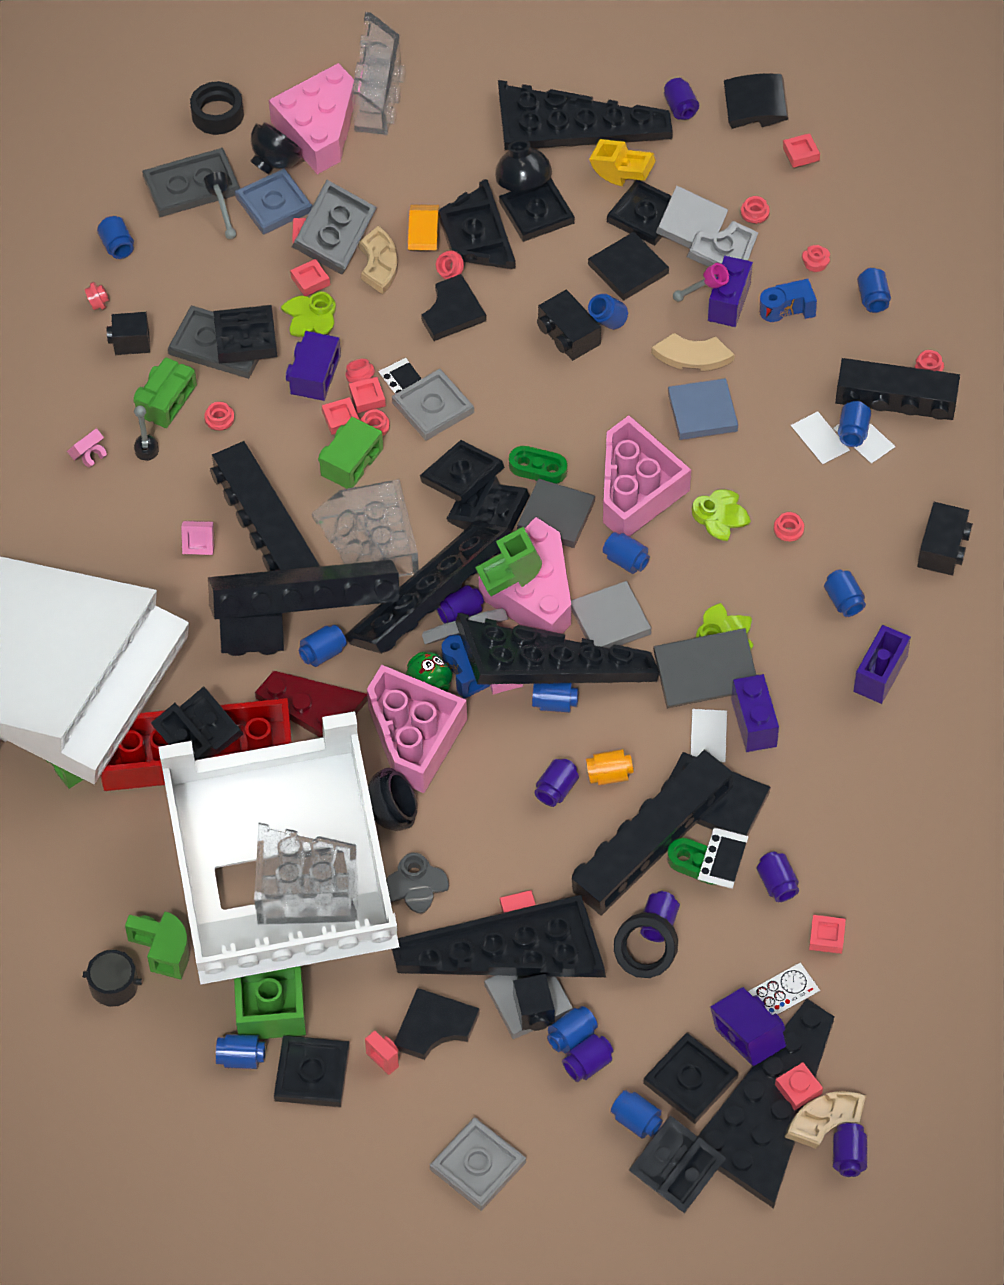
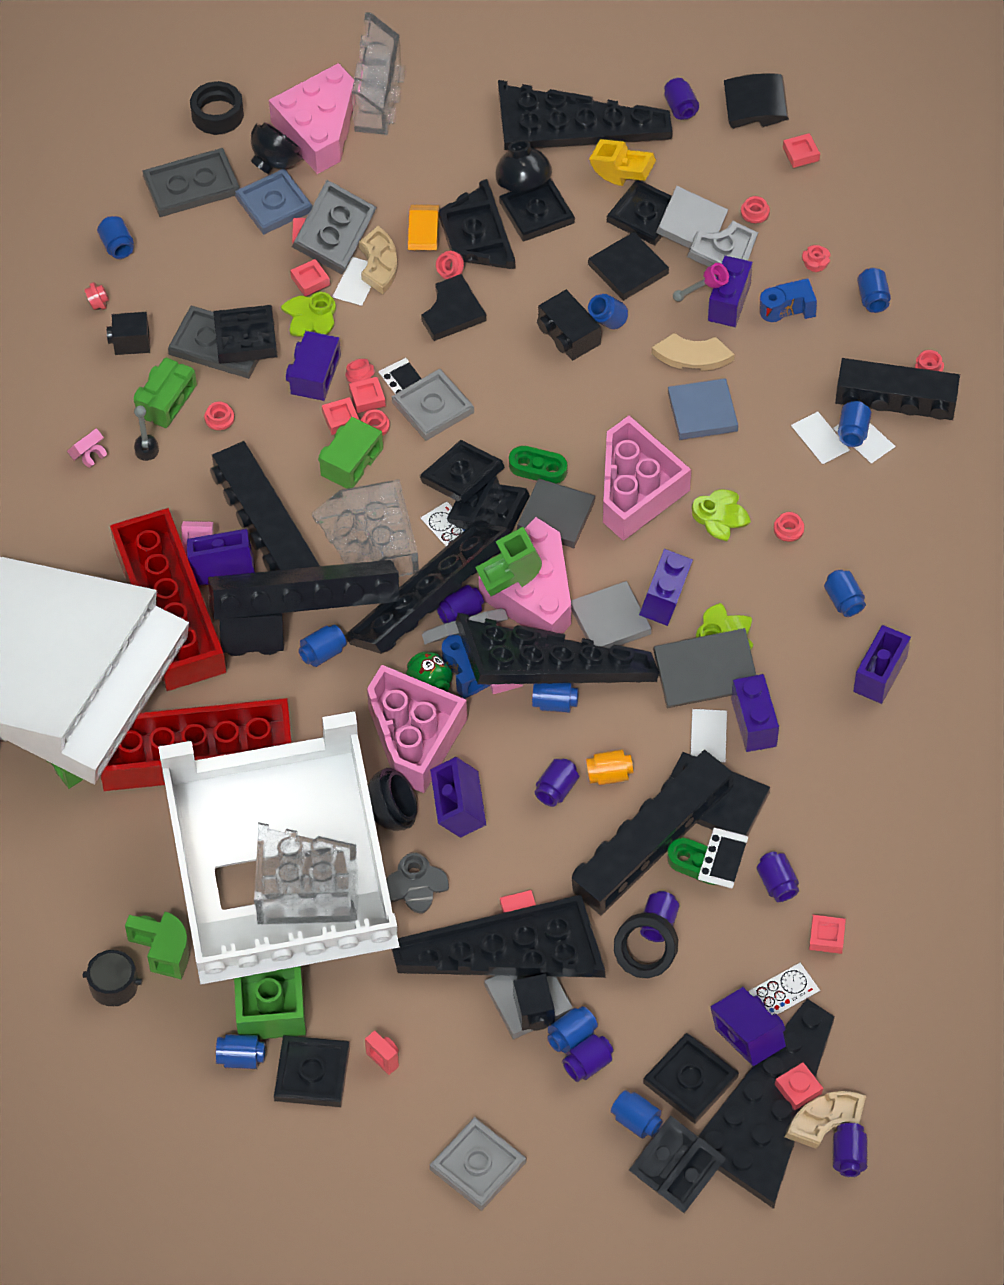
(156, 560): none -> red brick
(198, 721): black slope -> none
(217, 184): hinge -> none
(220, 555): none -> dark purple brick
(310, 699): dark red wing -> none
(351, 286): none -> white sticker
(433, 1021): black tile -> none
(438, 523): none -> white sticker
(458, 797): none -> dark purple brick
(626, 552): blue brick -> none
(666, 587): none -> dark purple brick
(943, 538): black brick -> none

